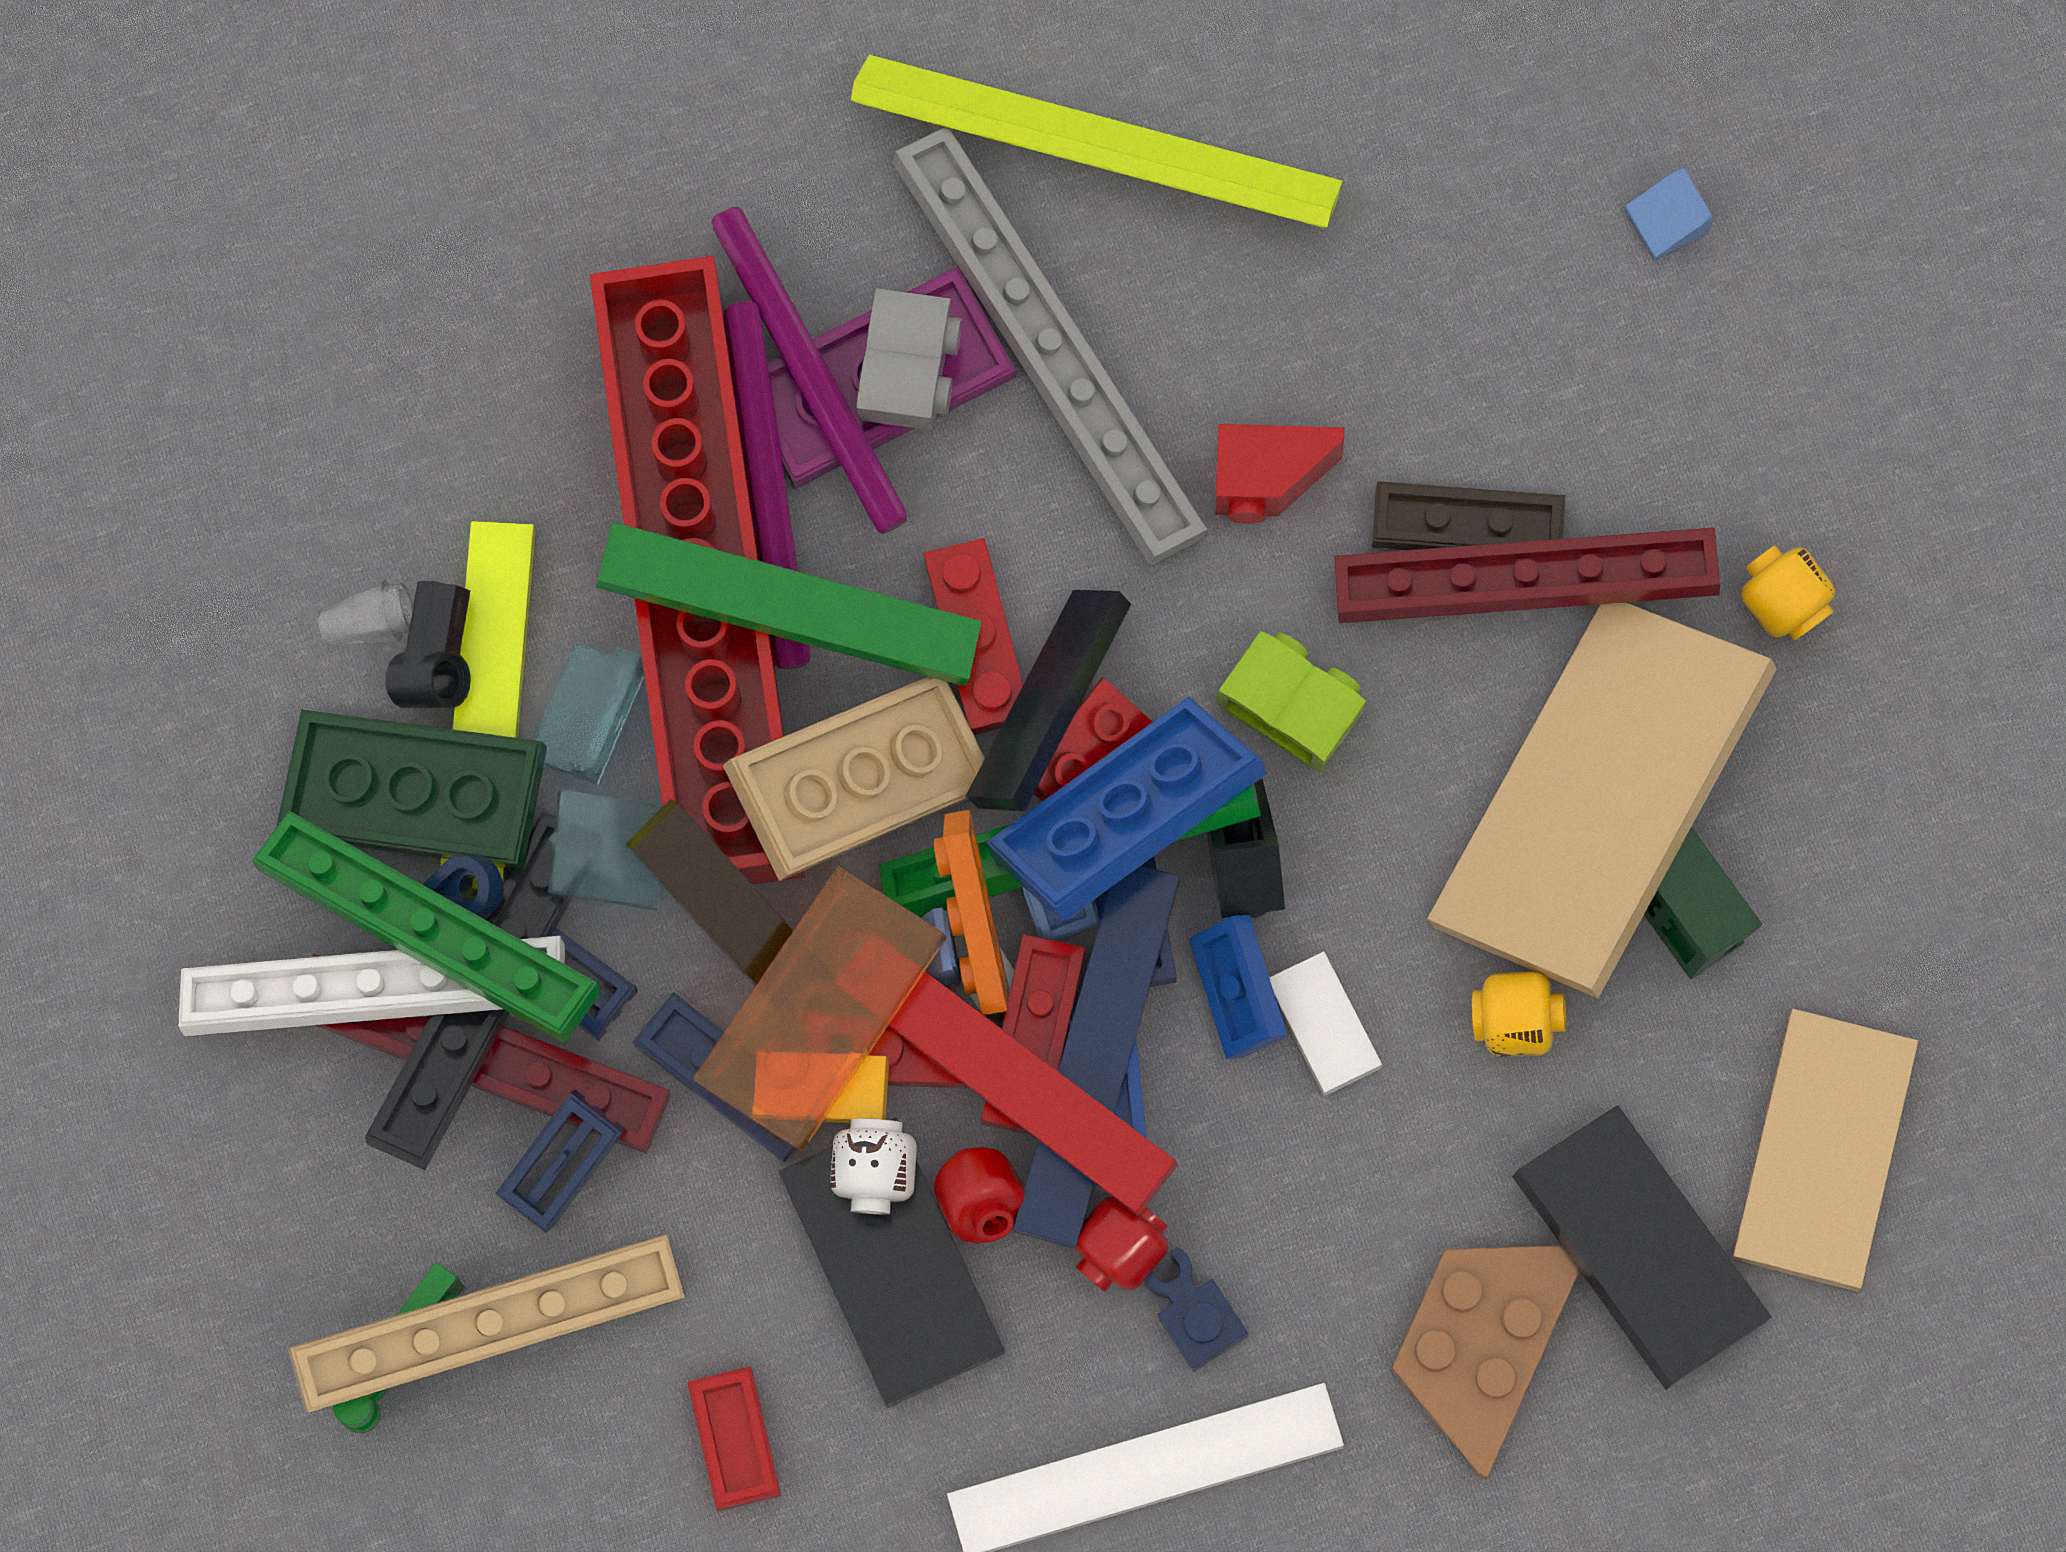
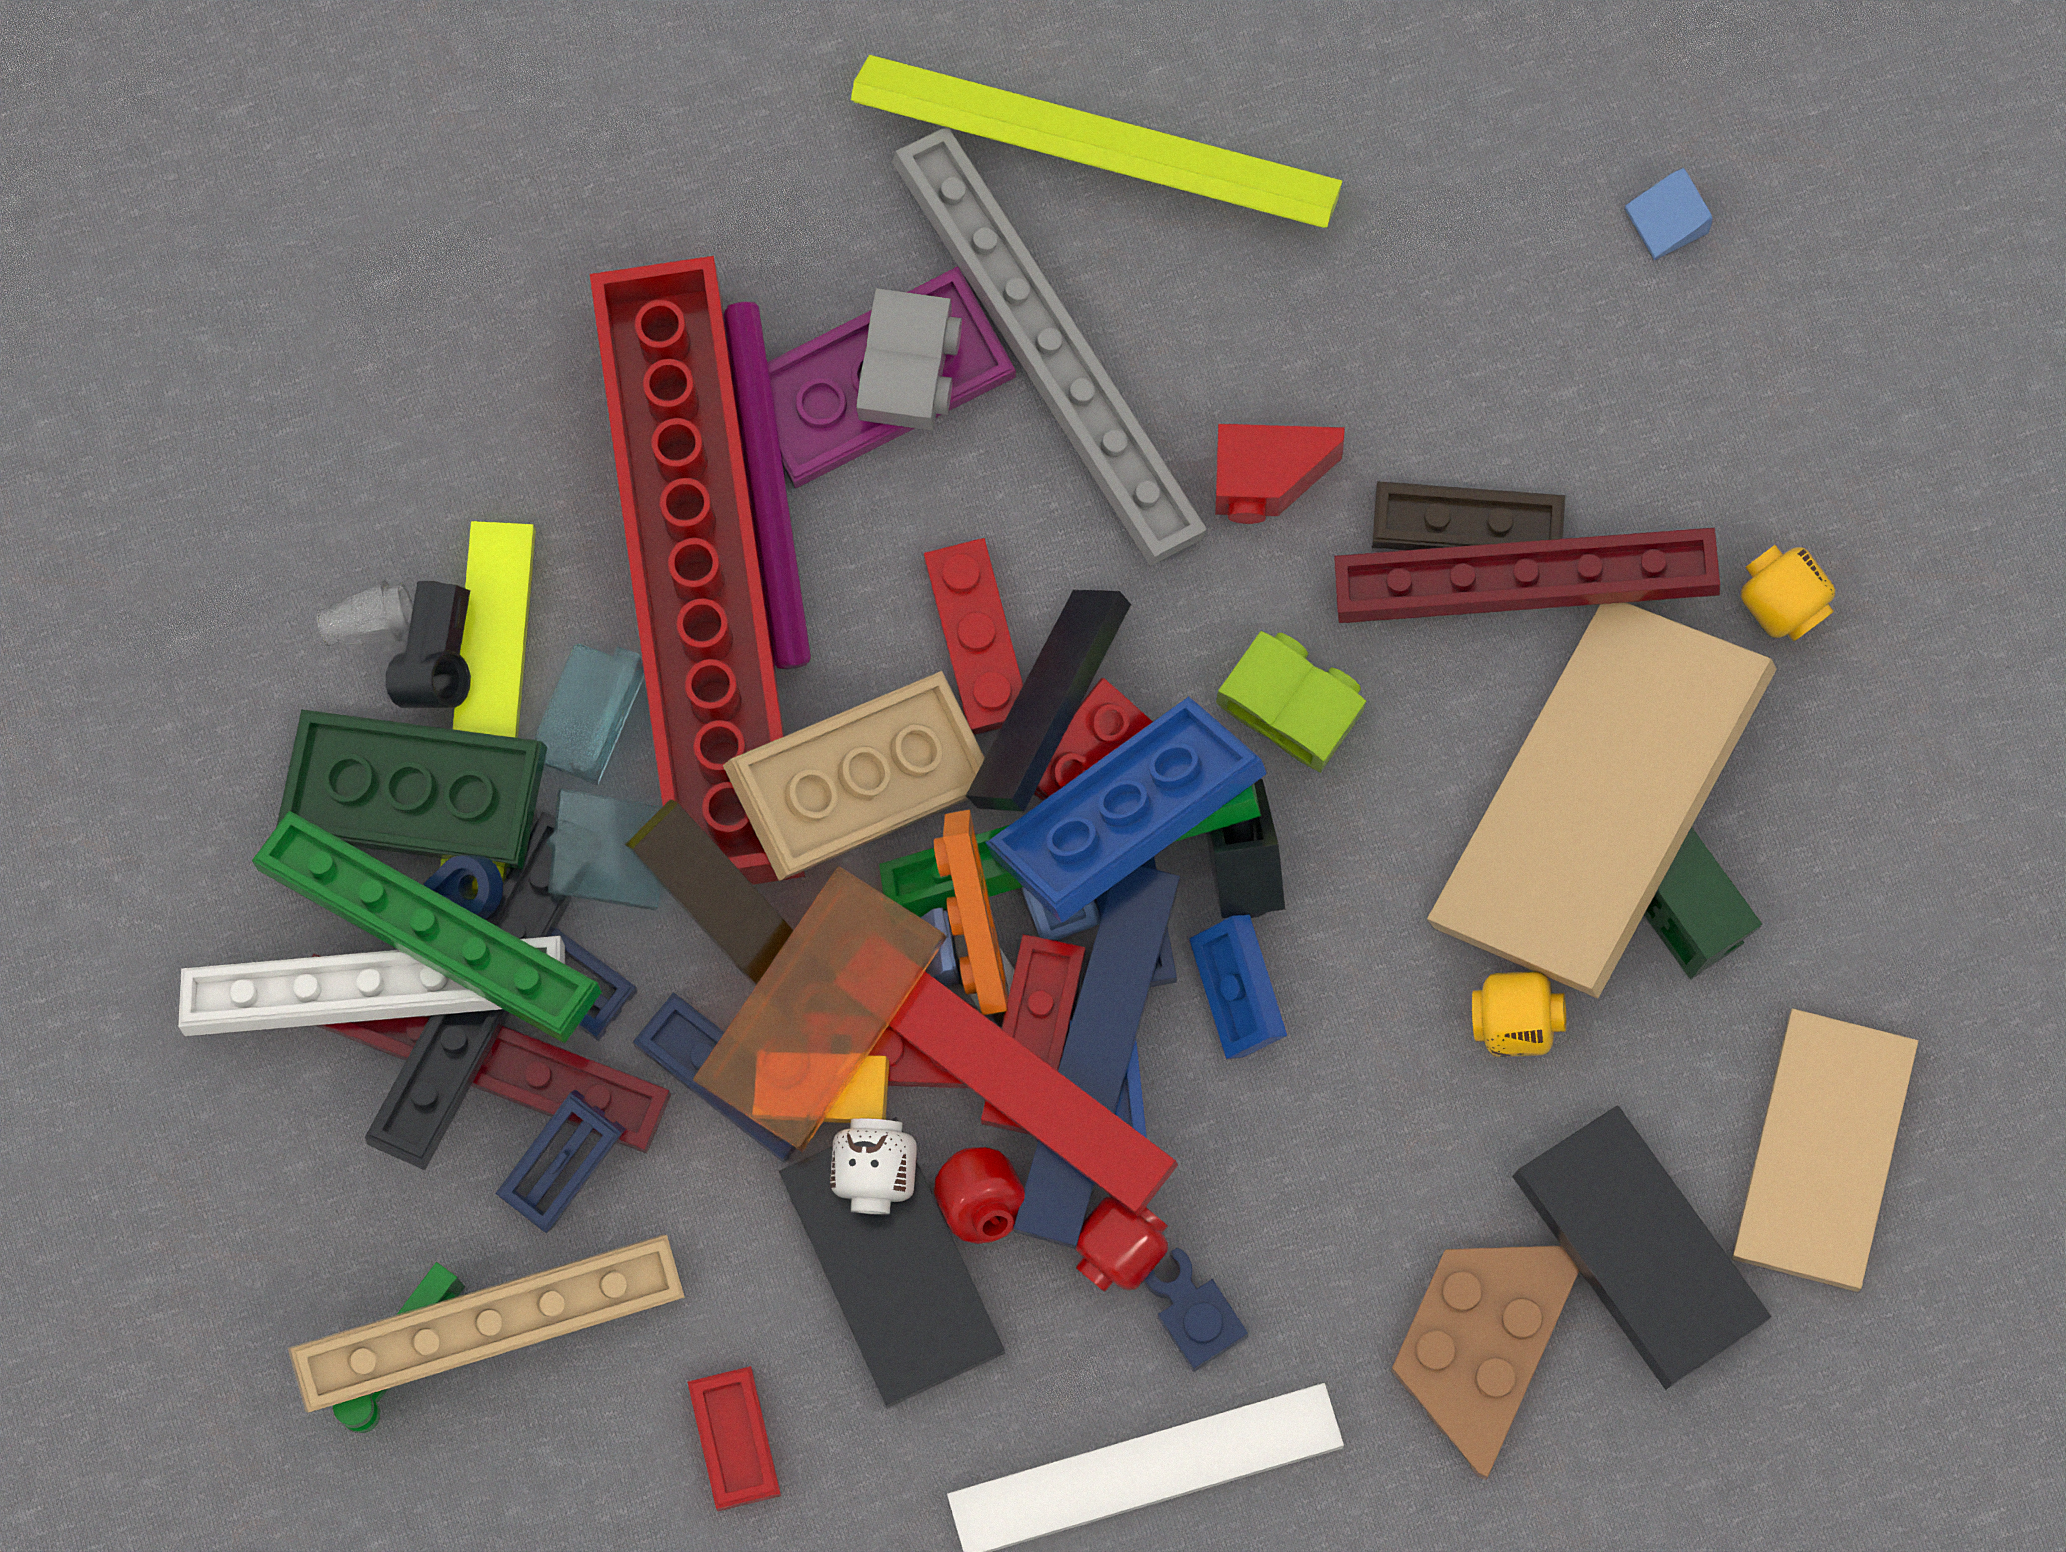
(788, 604): green tile -> none
(809, 370): magenta axle -> none
(1324, 1024): white tile -> none

